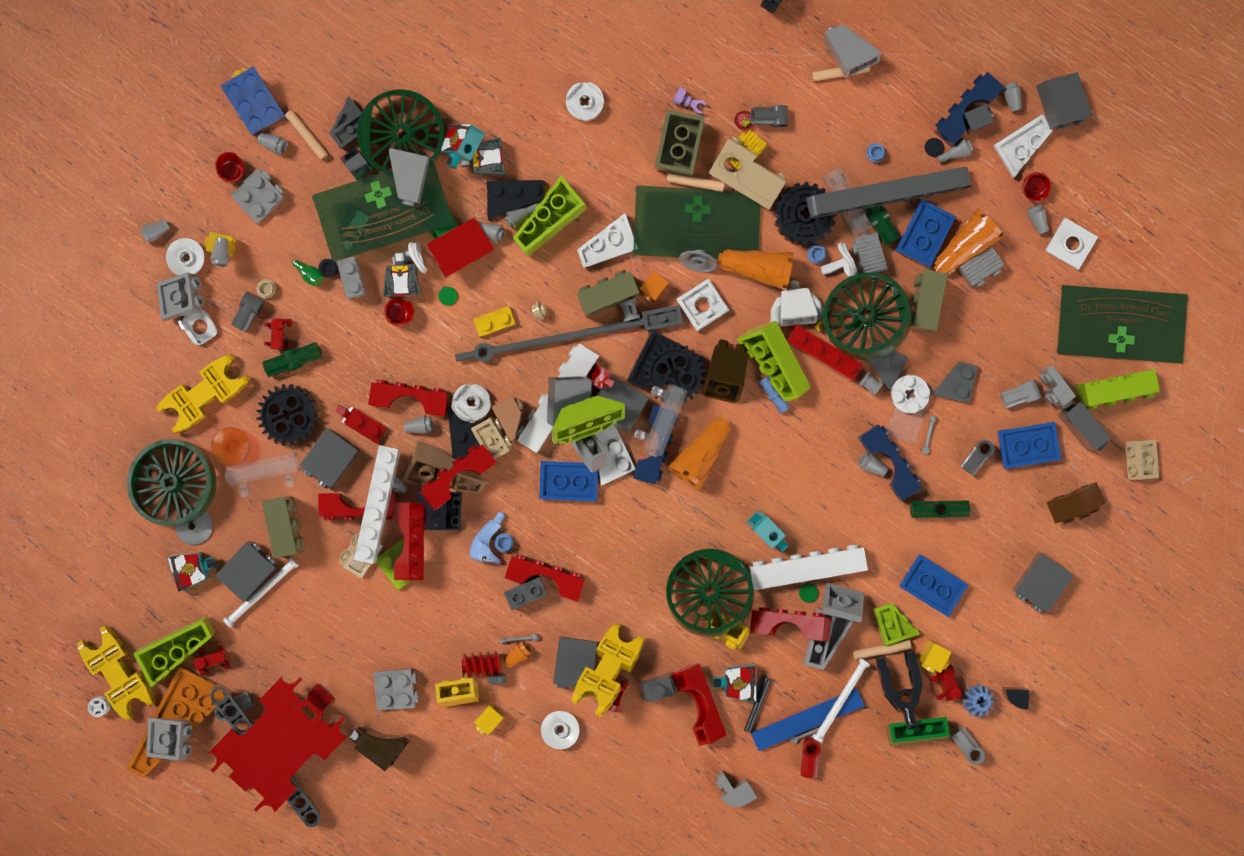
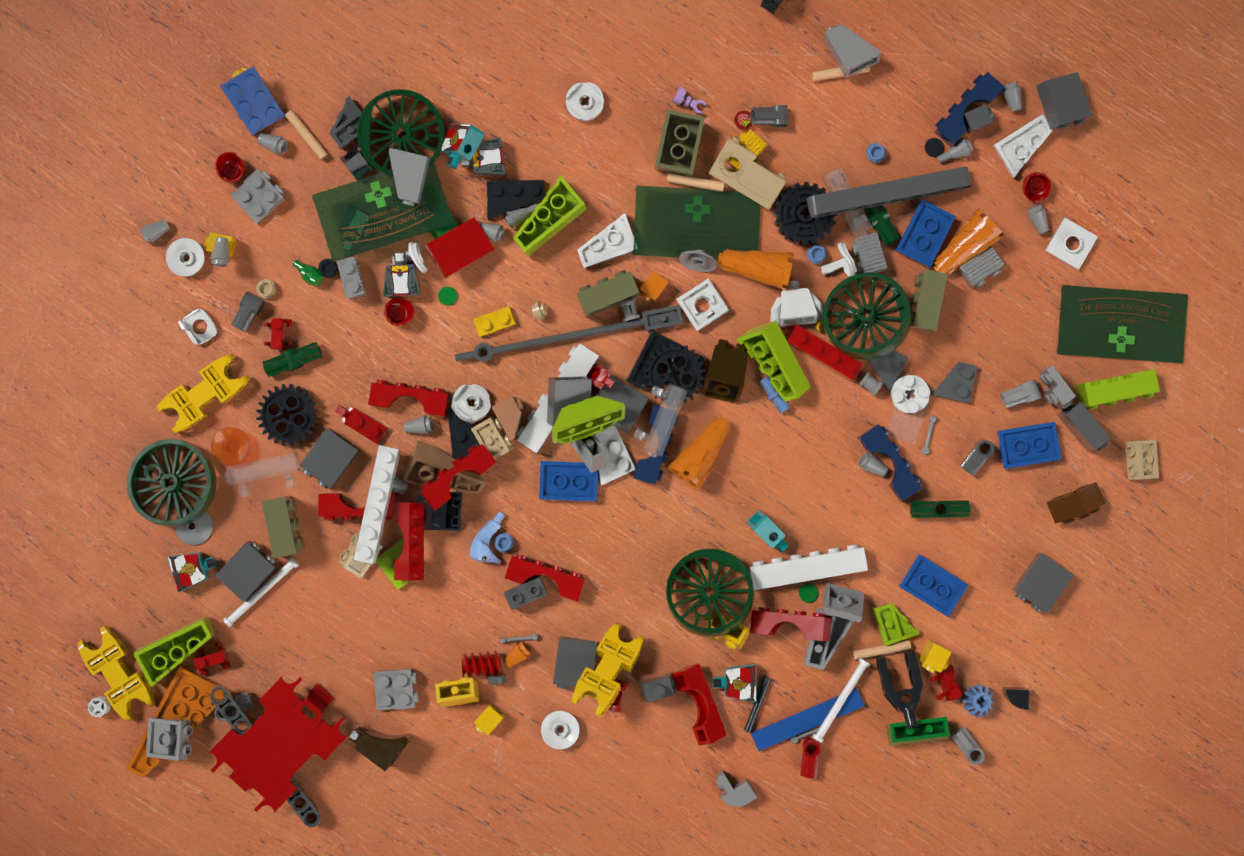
(180, 296): light grey plate -> none

